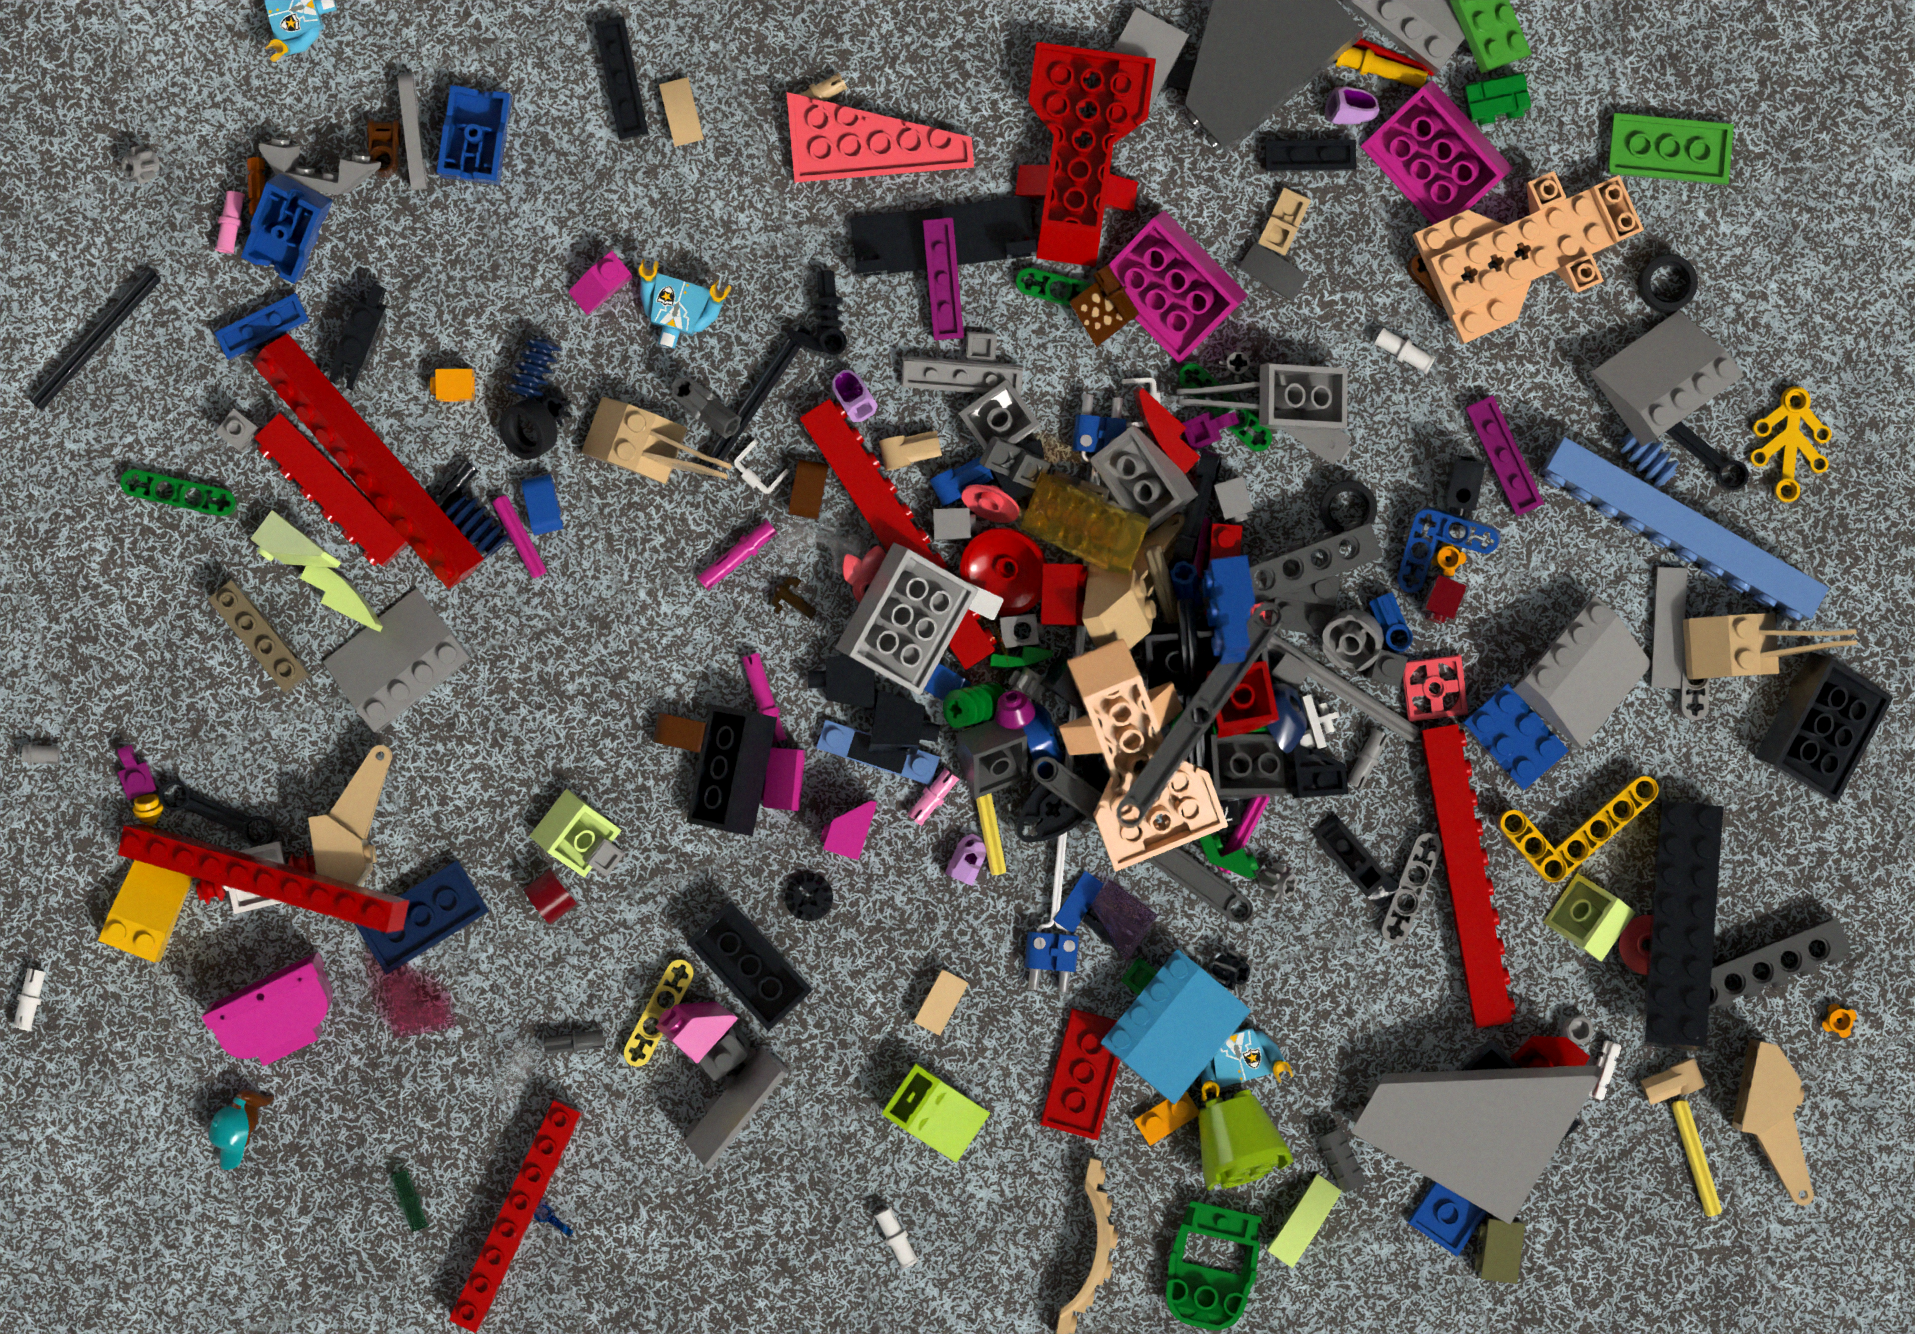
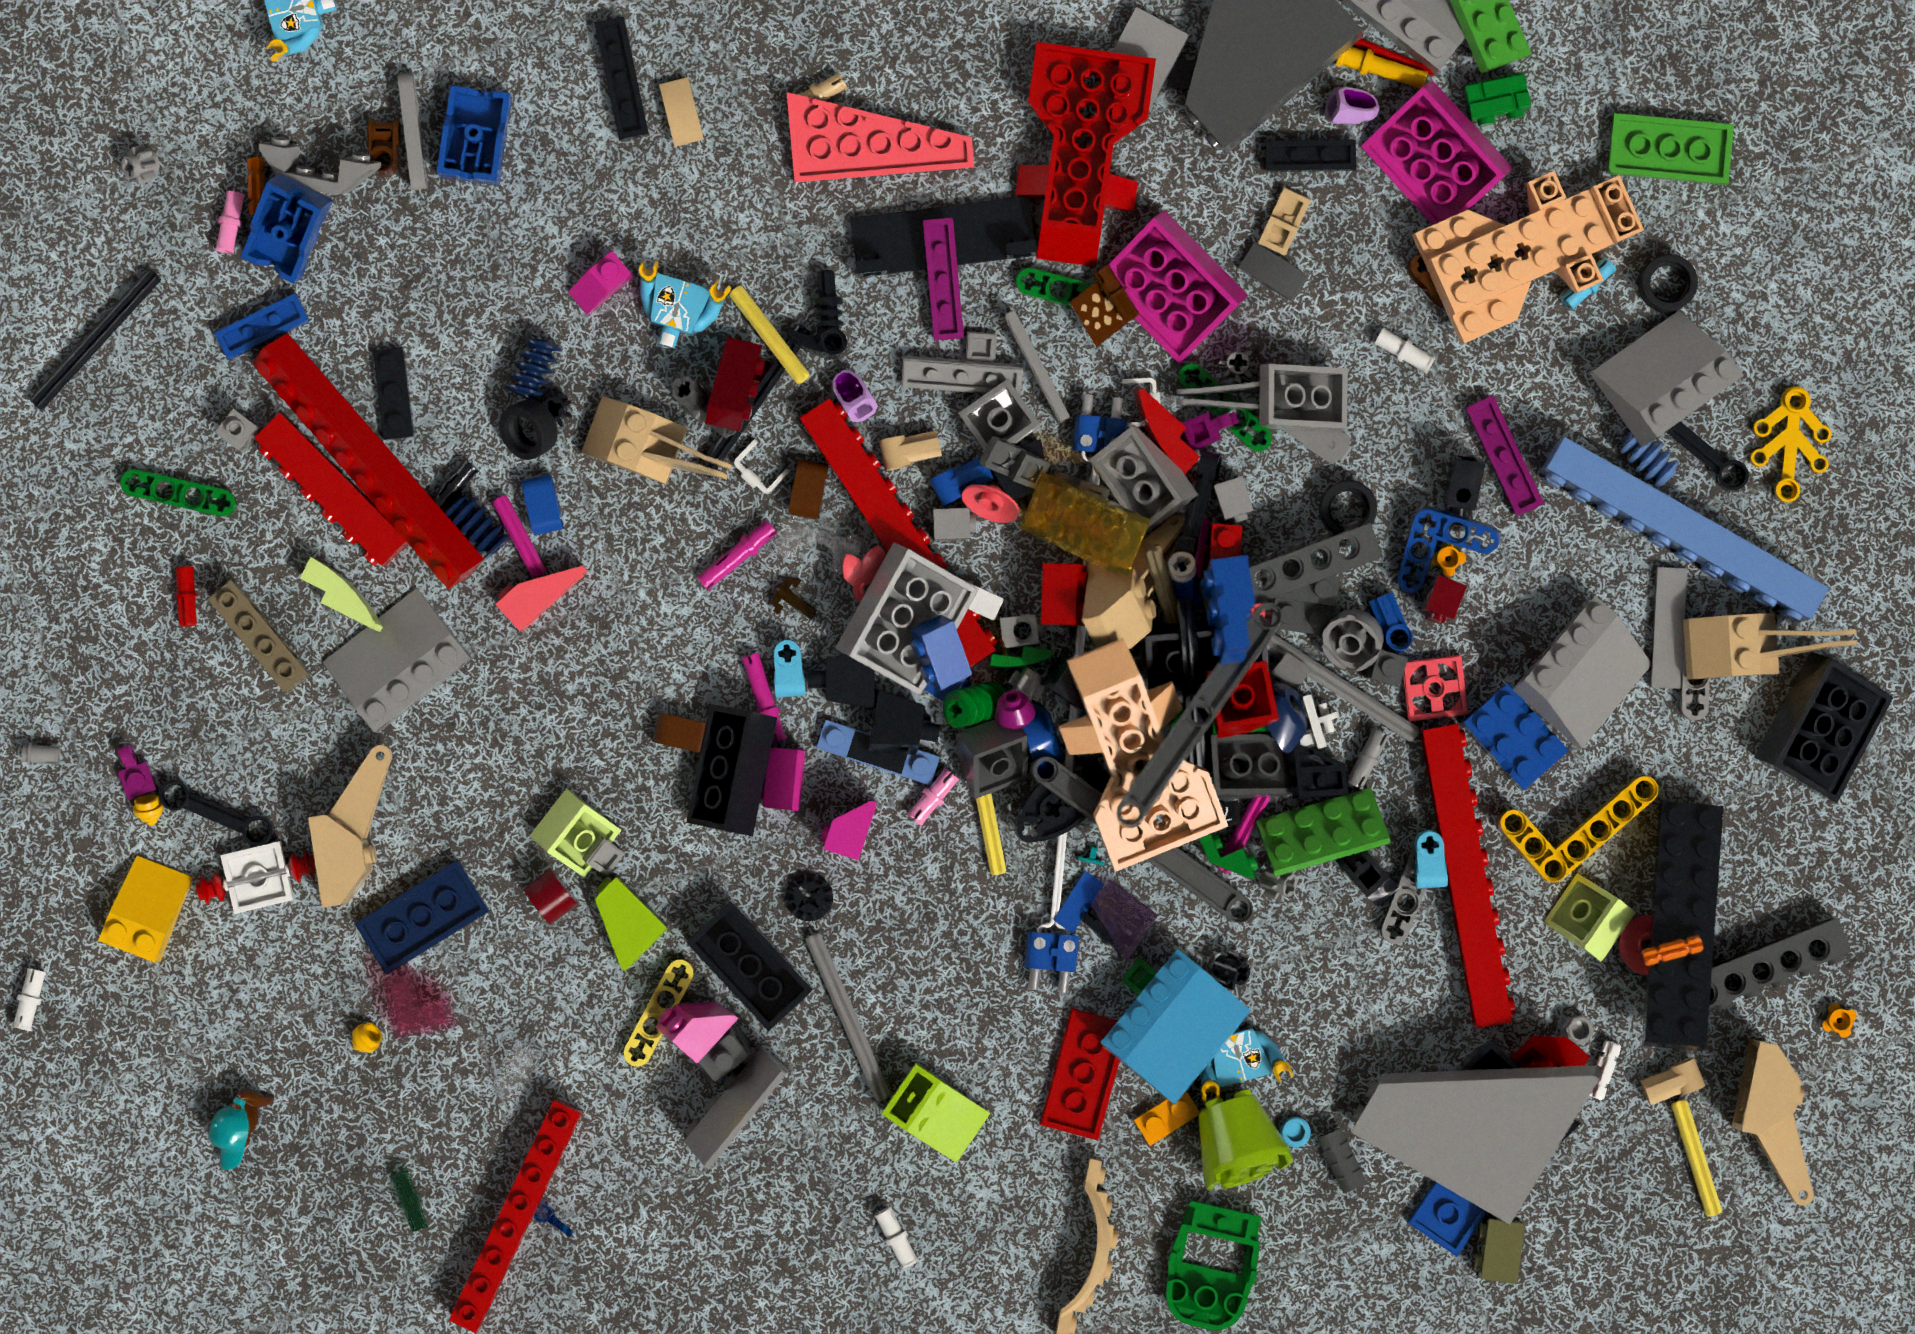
(186, 596): none -> red axle
(263, 877): red brick -> none
(274, 1016): dark pink container -> none
(290, 545): yellowish green slope -> none
(360, 336): black hinge -> none
(366, 1038): none -> yellow plate
(393, 393): none -> black plate
(453, 385): light orange brick -> none
(532, 598): none -> coral slope
(574, 1042): dark grey axle -> none
(627, 921): none -> lime slope
(735, 384): none -> dark red brick
(769, 334): none -> light yellow axle
(788, 676): none -> medium azure piece
(848, 1017): none -> light grey axle
(940, 652): none -> brick
(941, 1002): tan slope -> none
(967, 859): lavender rock -> none
(985, 567): red dish -> none
(1036, 367): none -> light grey tile
(1091, 860): none -> teal piece
(1173, 565): none -> white bush
(1295, 1131): none -> medium azure tile
(1304, 1221): yellowish green slope -> none
(1322, 832): none -> bright green plate
(1429, 867): none -> medium azure piece
(1572, 300): none -> medium azure pin
(1672, 950): none -> orange axle

